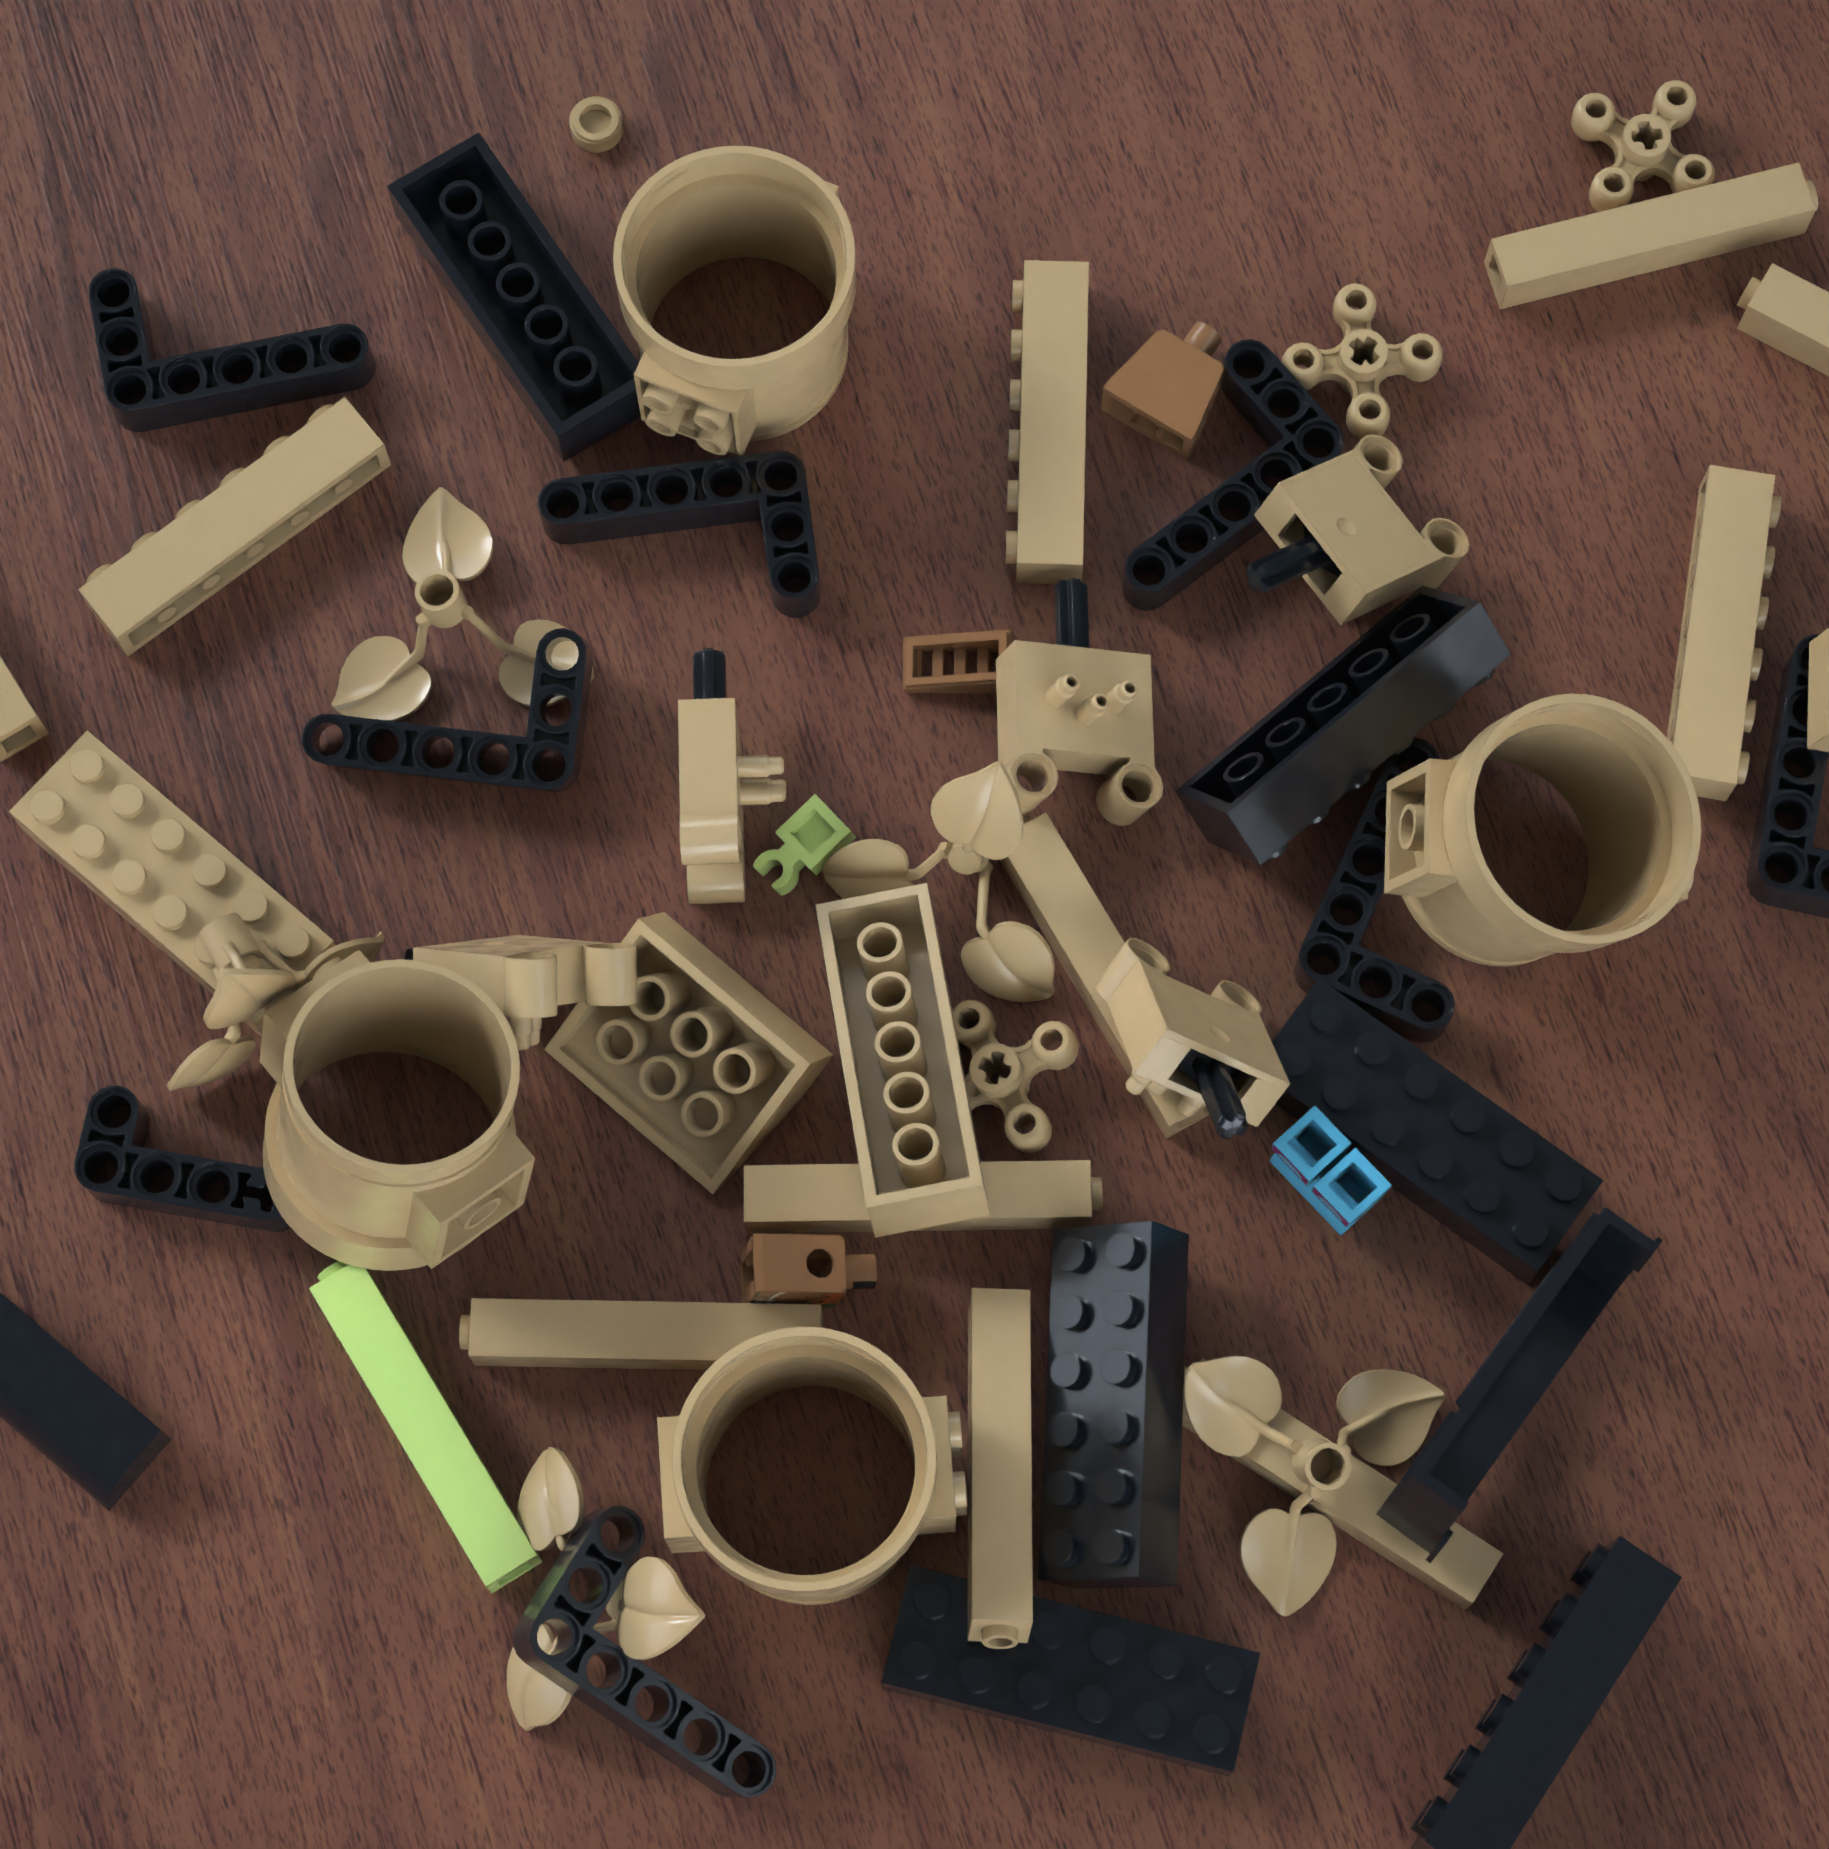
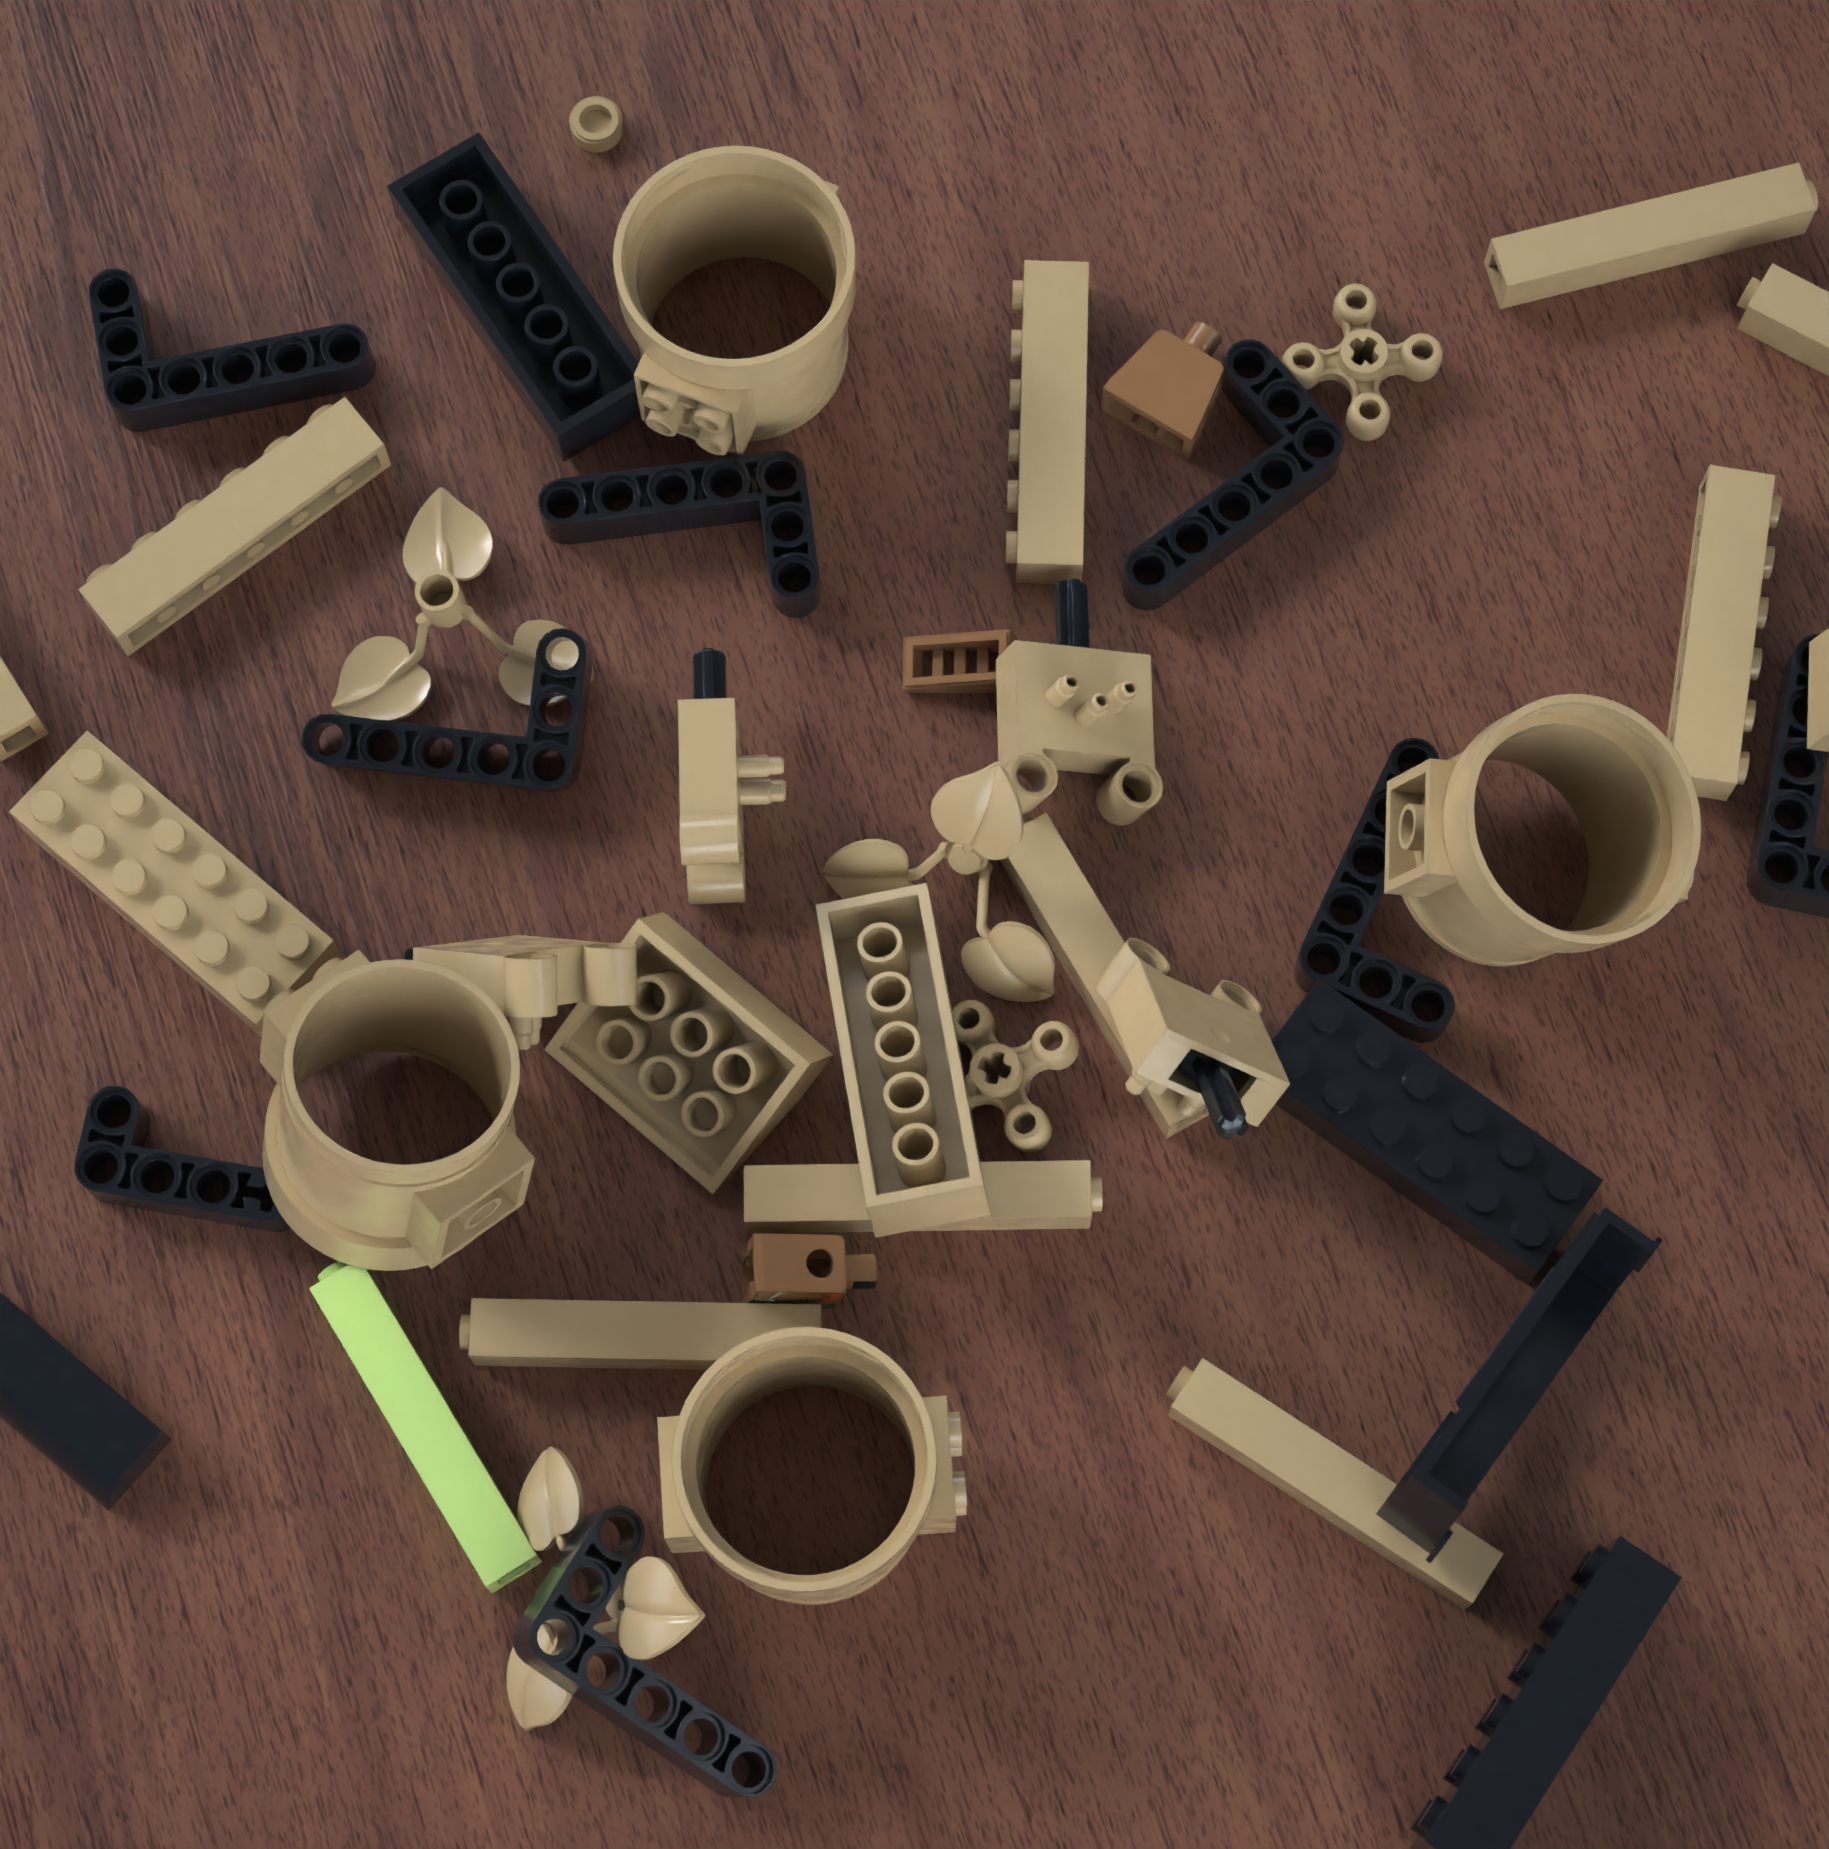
(245, 989): tan plant -> none
(809, 840): yellowish green plate -> none
(999, 1468): tan brick -> none
(1077, 1675): black brick -> none
(1114, 1406): black brick -> none
(1228, 1409): tan plant -> none
(1317, 1166): medium azure hips -> none
(1343, 724): black brick -> none
(1351, 536): tan piece -> none
(1641, 144): tan gear -> none

